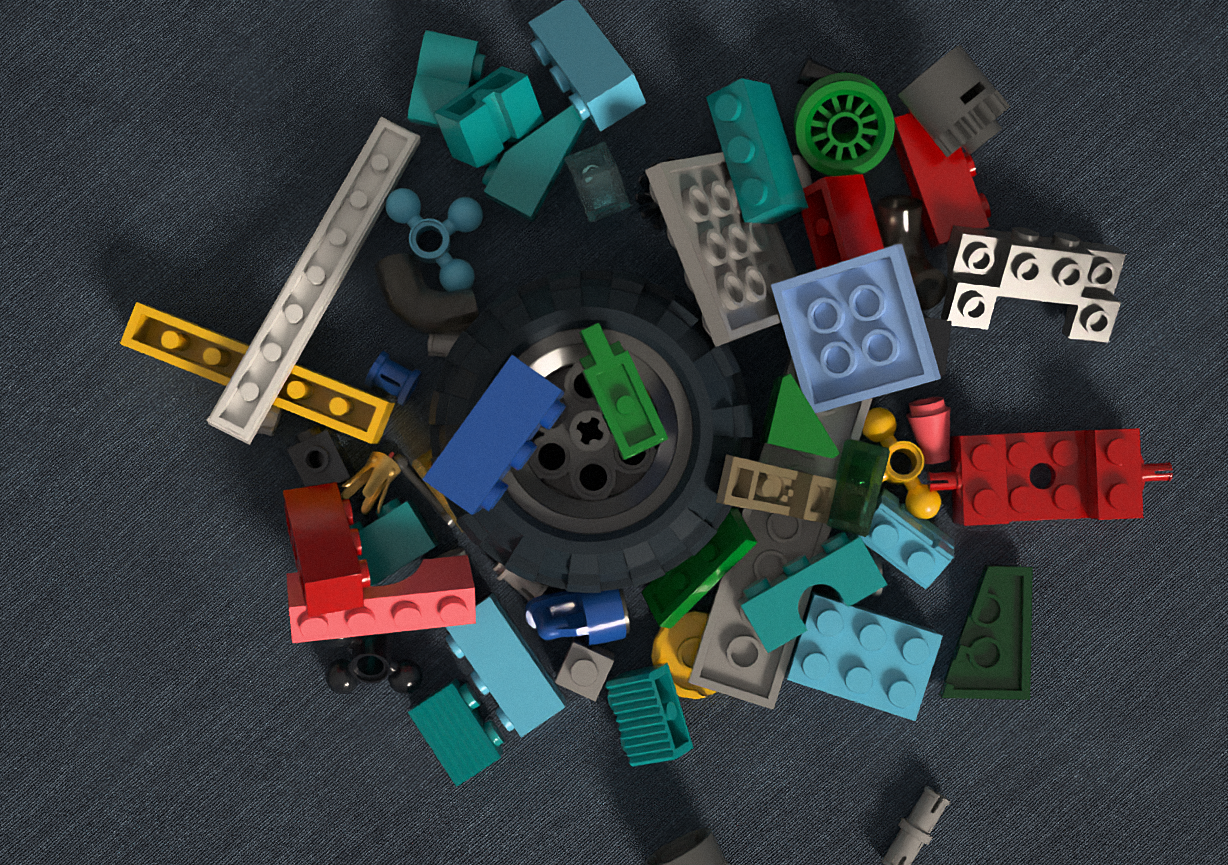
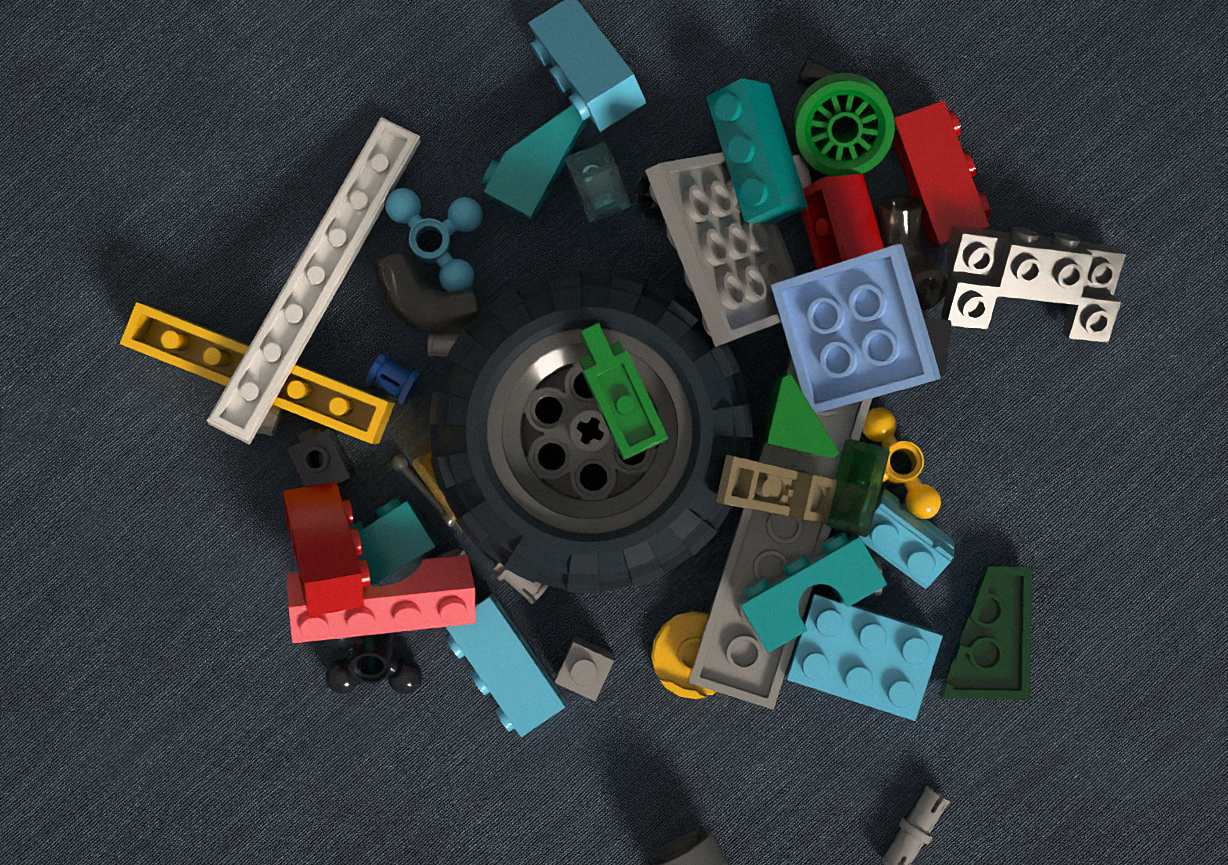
(378, 474): pearl gold piece -> none
(443, 72): teal brick -> none
(457, 731): teal brick -> none
(489, 114): teal brick -> none
(496, 437): blue brick -> none
(570, 614): blue piece -> none
(649, 715): teal brick -> none
(687, 583): green plate -> none
(931, 428): coral cone -> none
(955, 103): dark grey gear -> none
(1091, 476): red brick -> none

